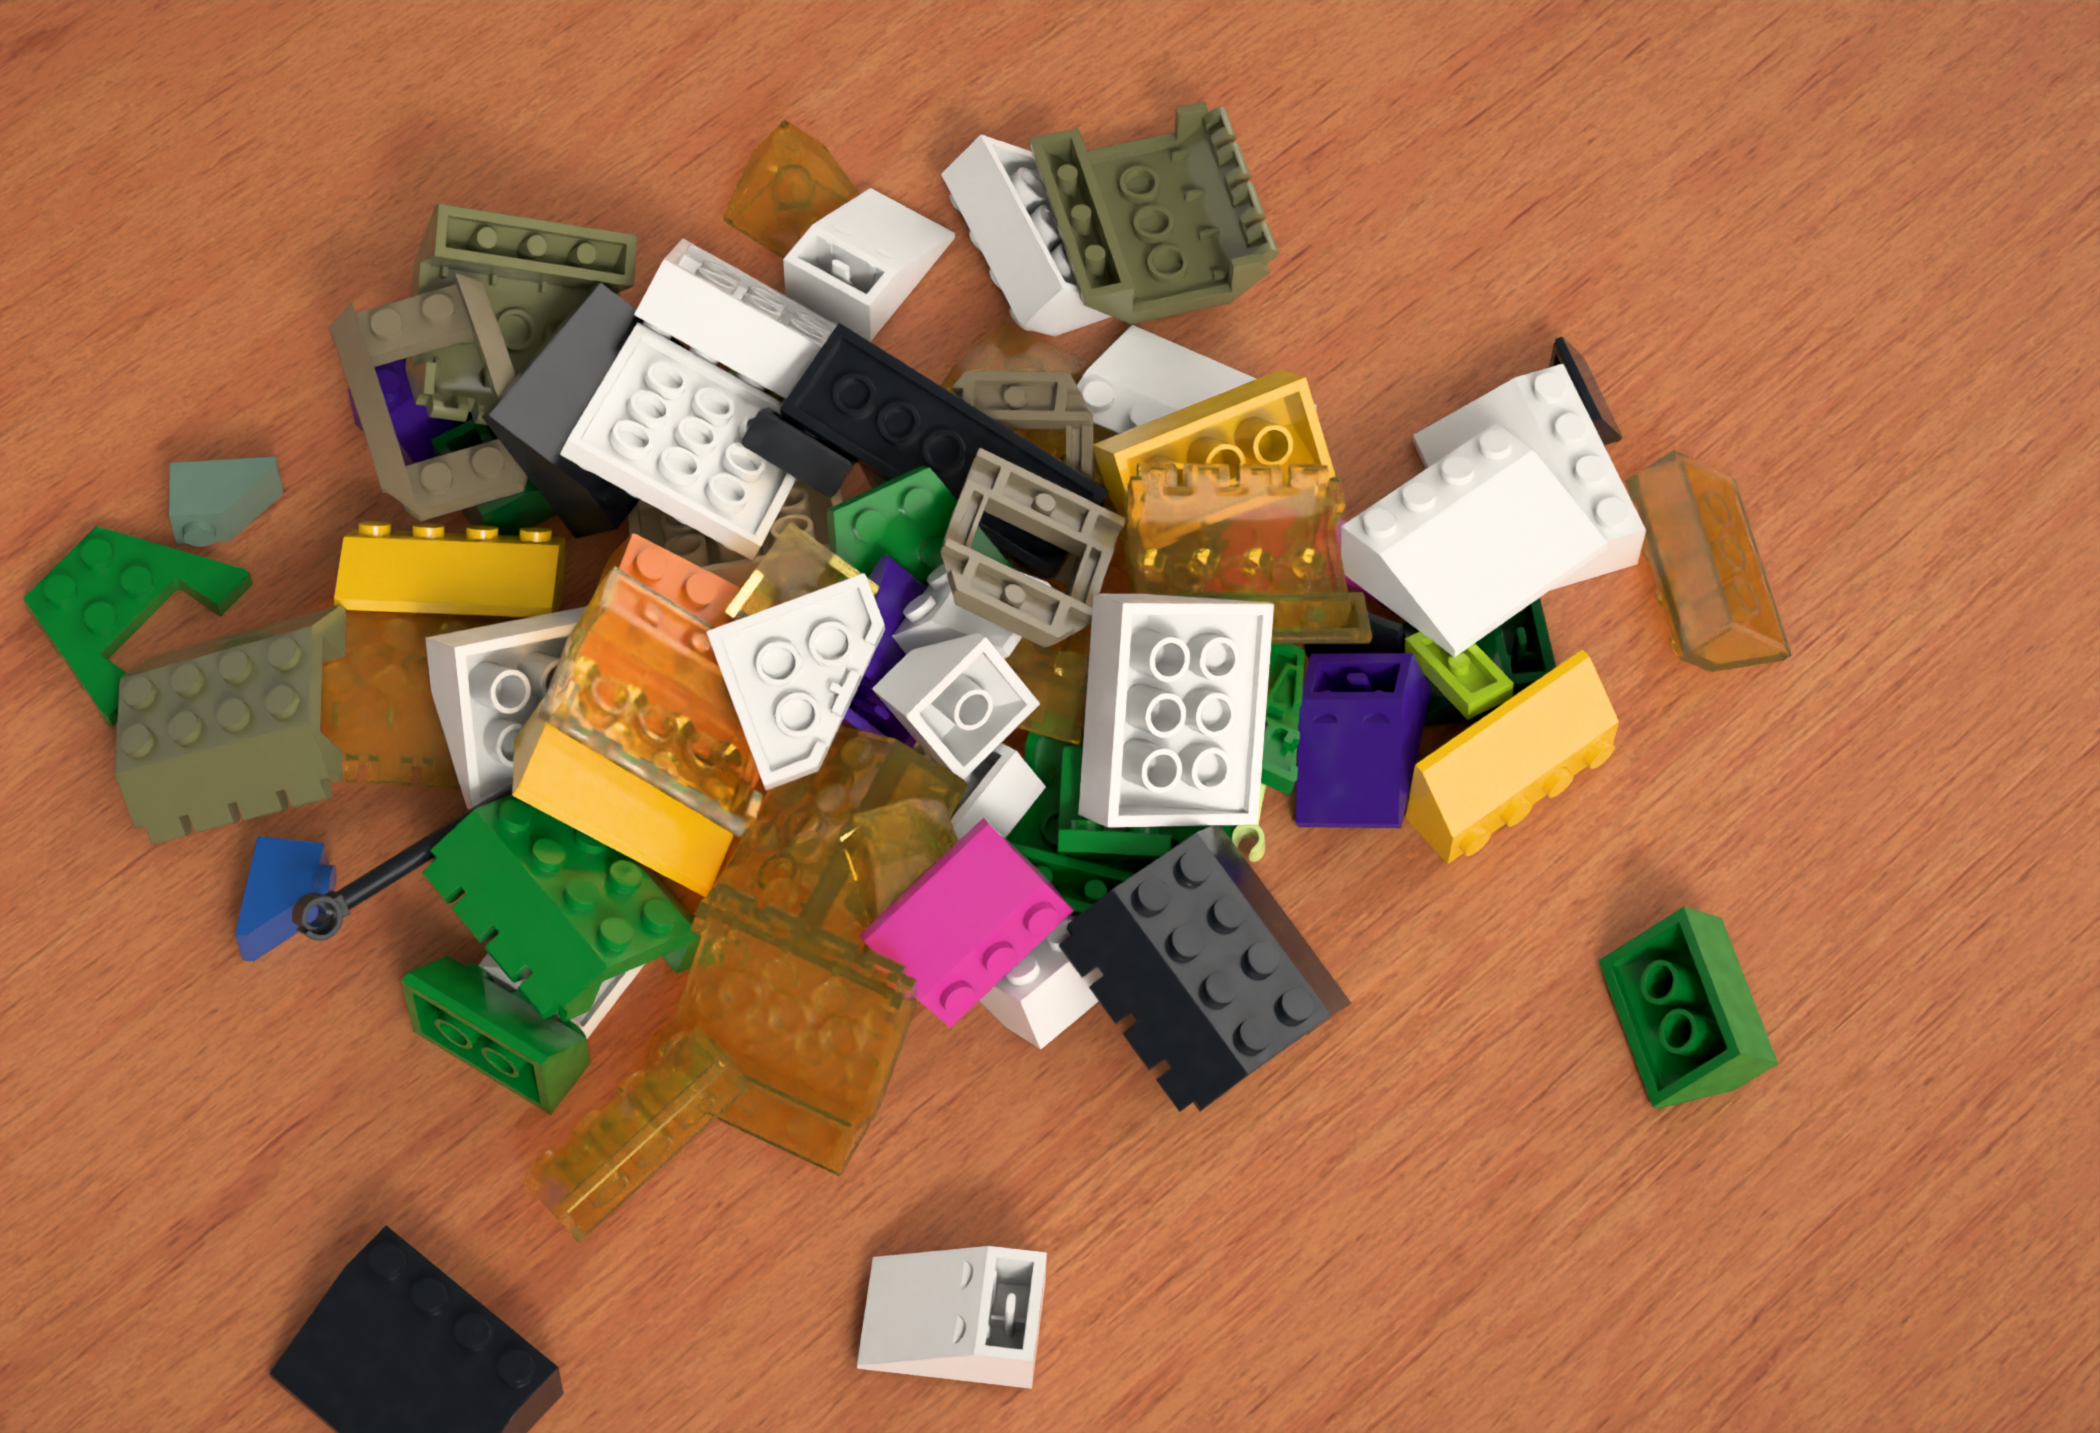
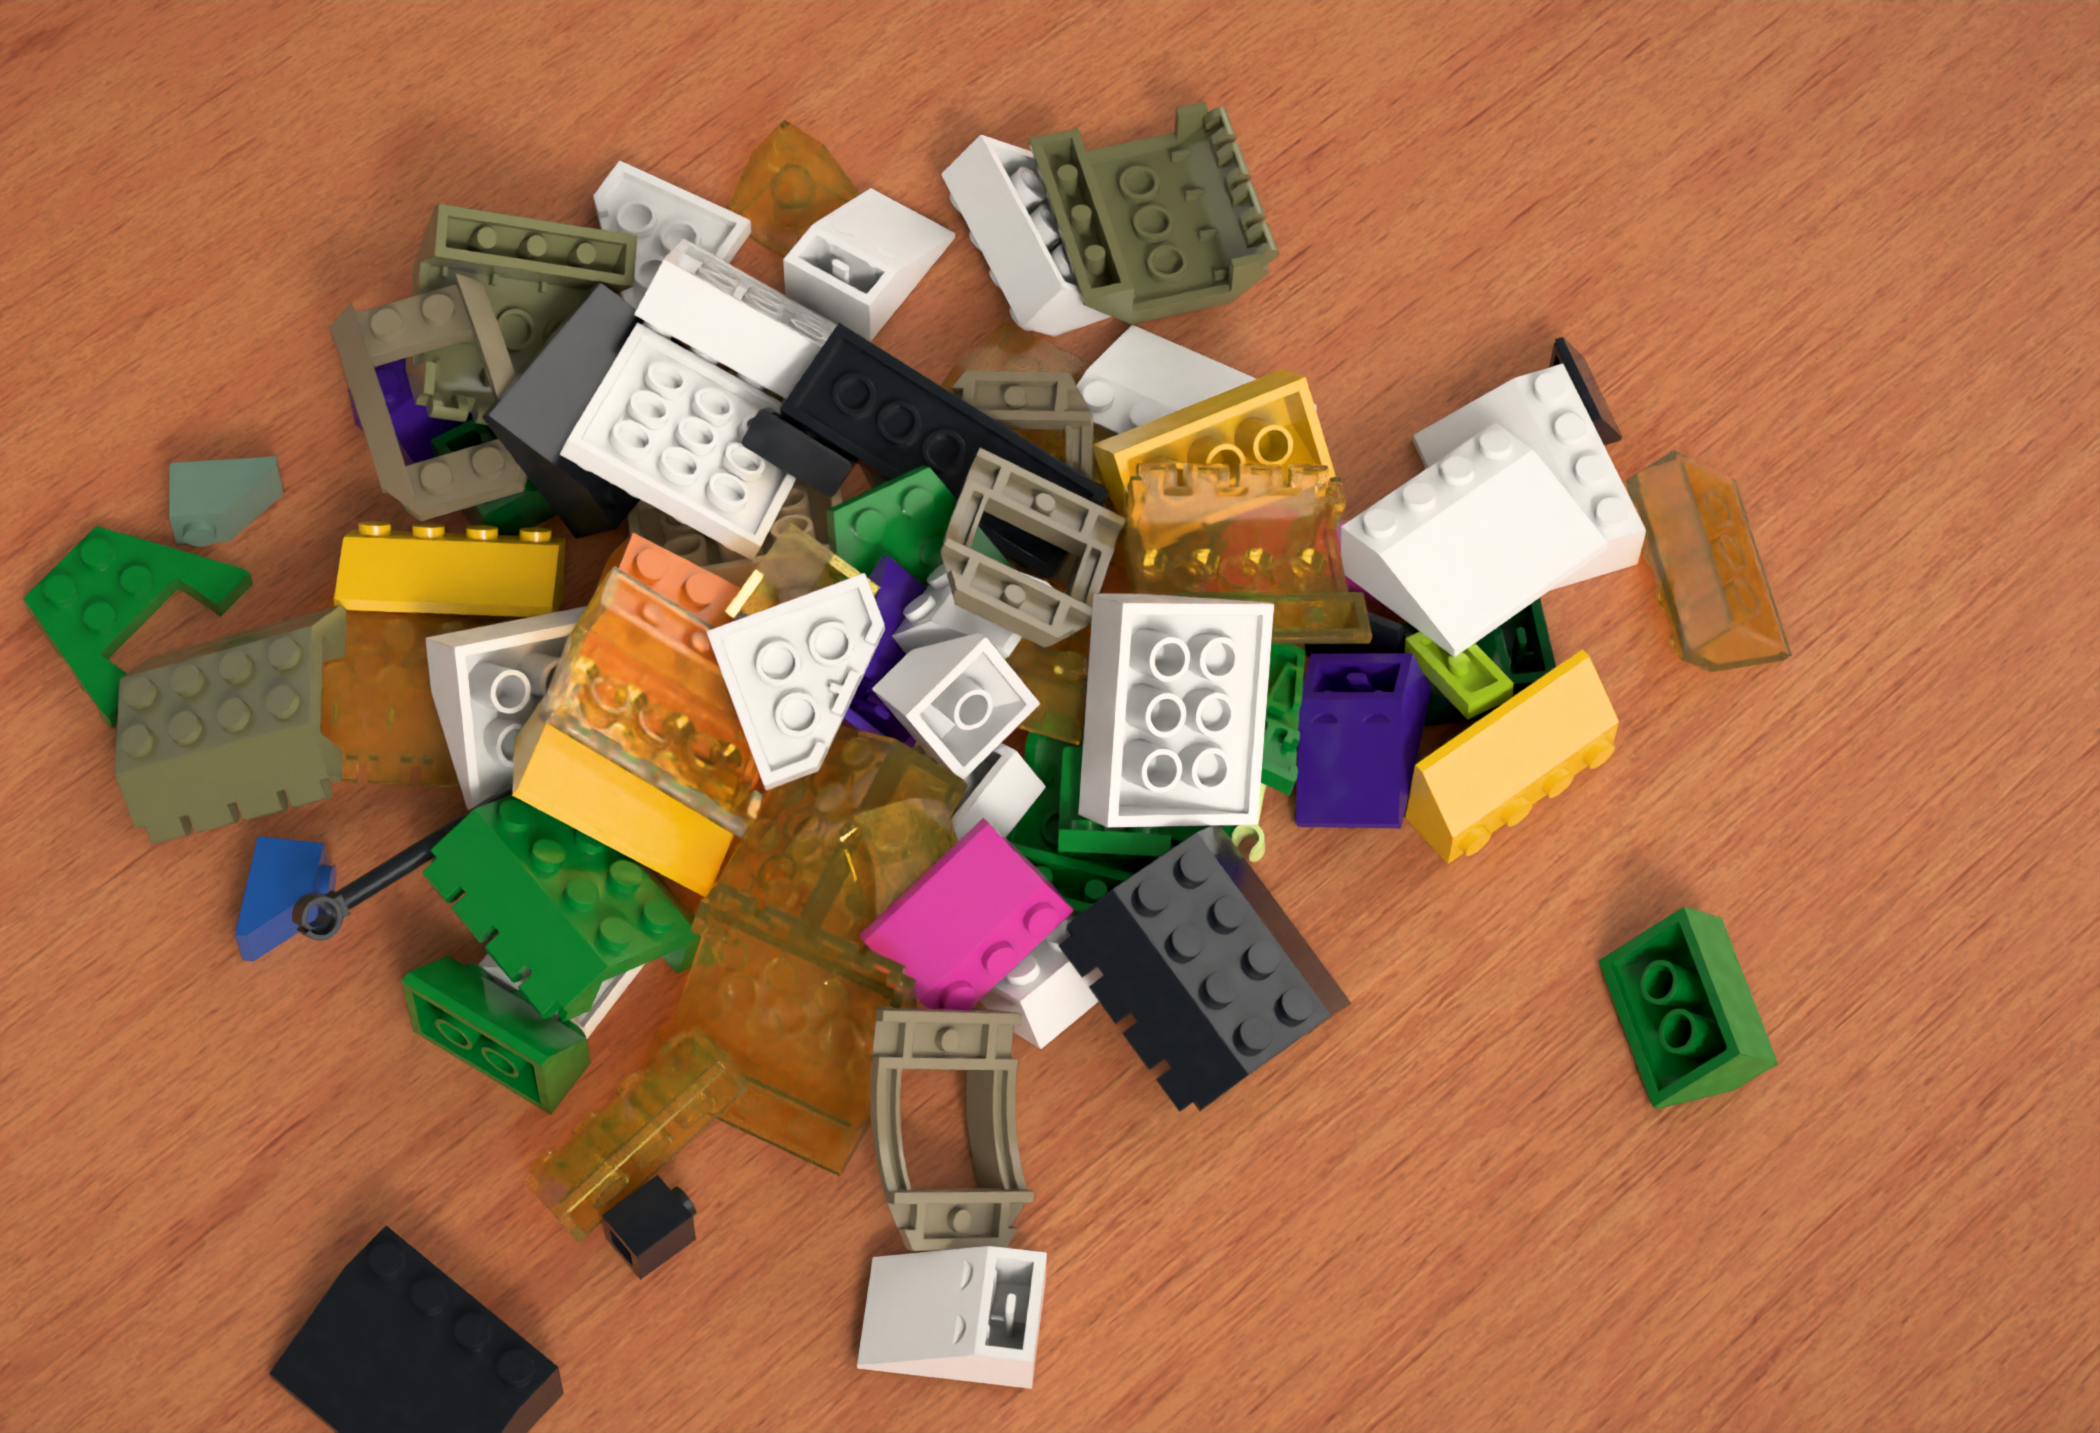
(650, 1226): none -> black brick
(660, 217): none -> white plate
(982, 1046): none -> dark tan wedge

